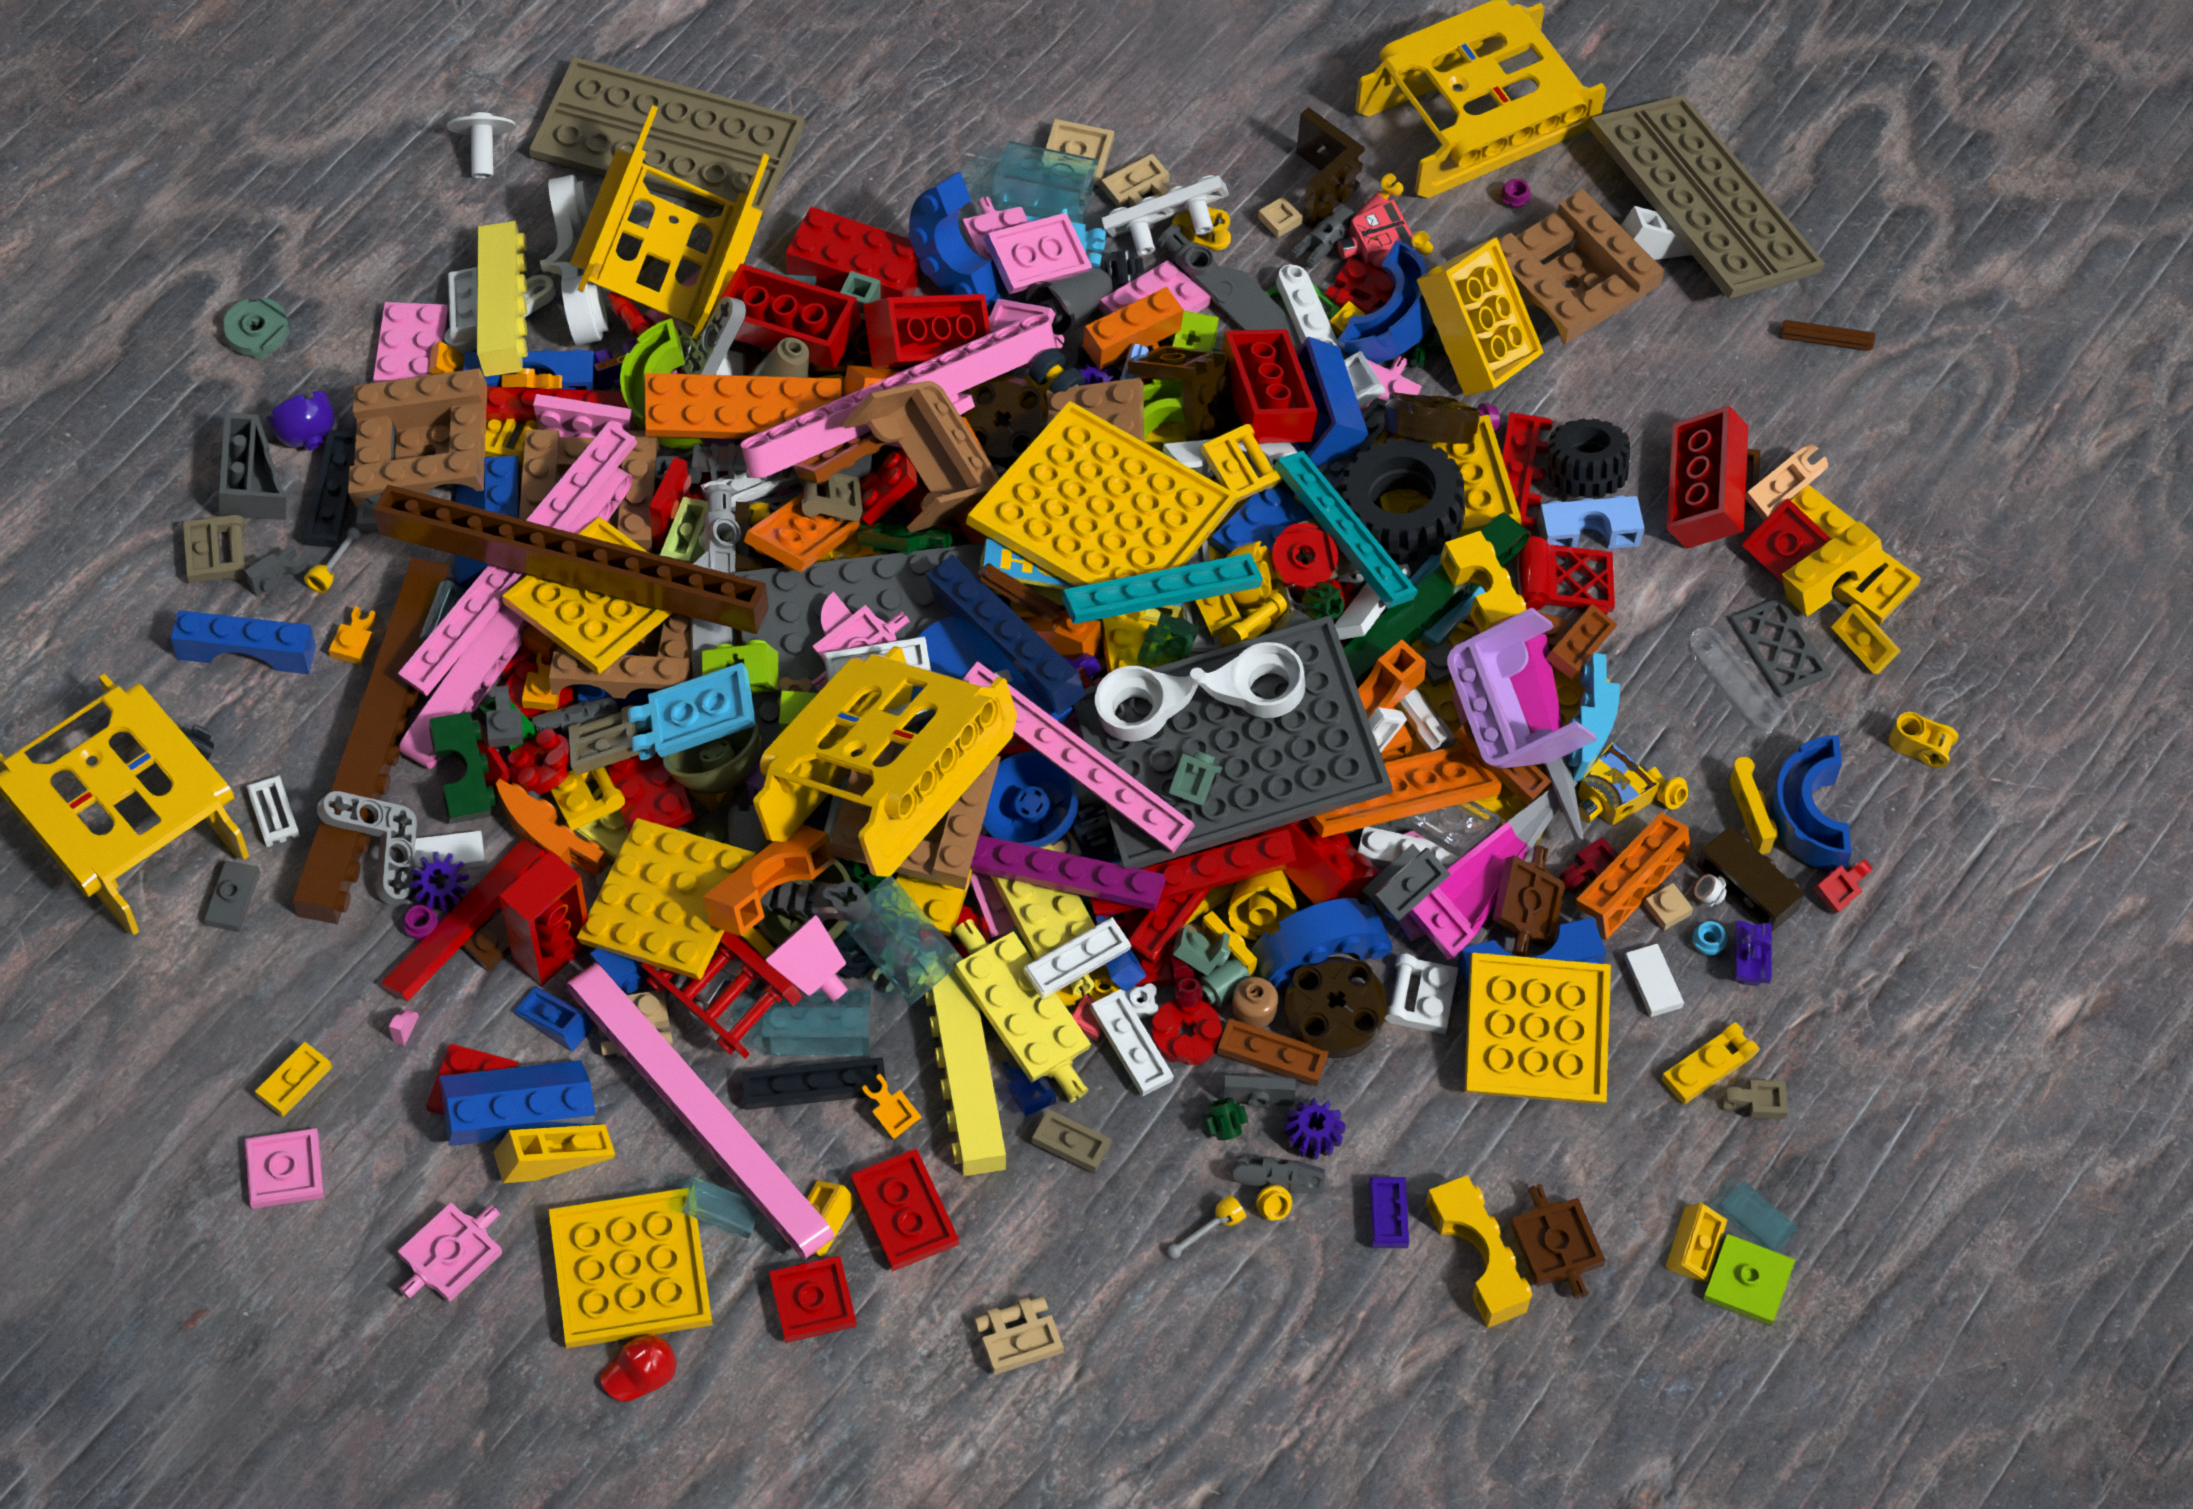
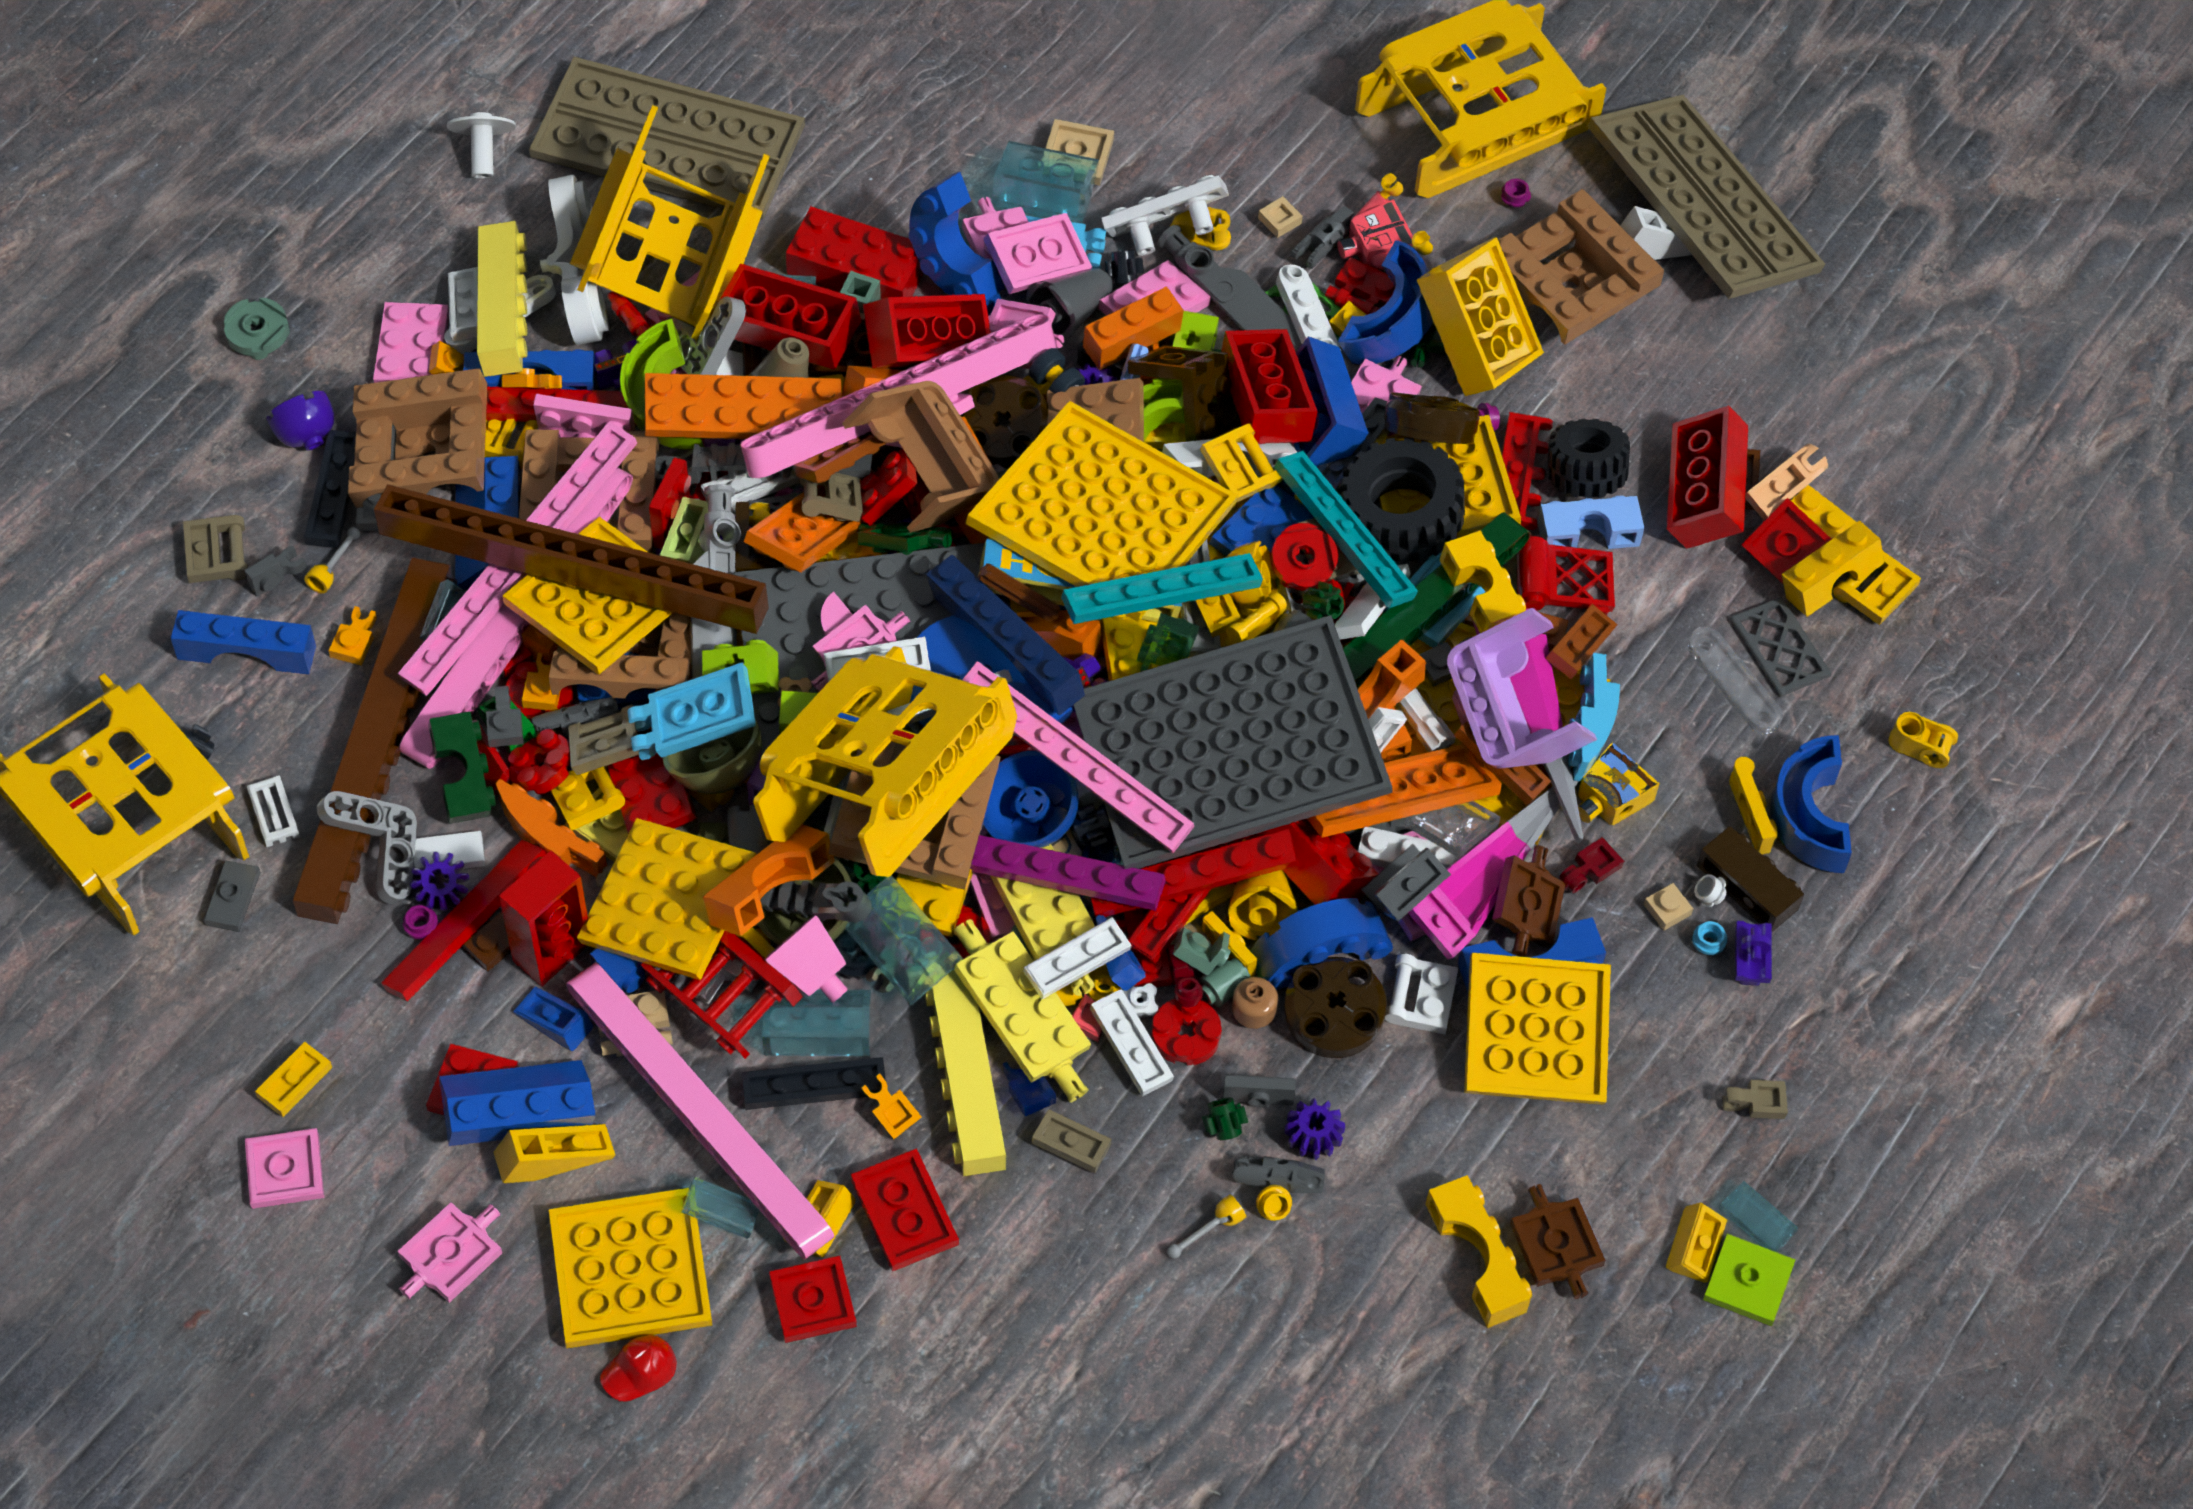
(247, 471): dark grey wedge -> none
(402, 1026): bright pink tile -> none
(1021, 1344): tan plate -> none
(1137, 180): tan plate -> none
(1194, 777): sand green bracket -> none
(1227, 684): white piece -> none
(1272, 1052): dark orange plate -> none
(1338, 163): dark brown bracket -> none
(1363, 379): white tile -> none
(1388, 1212): dark purple plate -> none
(1635, 873): orange fence -> none
(1654, 980): white tile -> none
(1670, 793): yellow plate -> none
(1709, 1064): yellow plate -> none
(1827, 335): reddish brown axle -> none
(1840, 885): red plate -> none
(1865, 638): yellow plate -> none

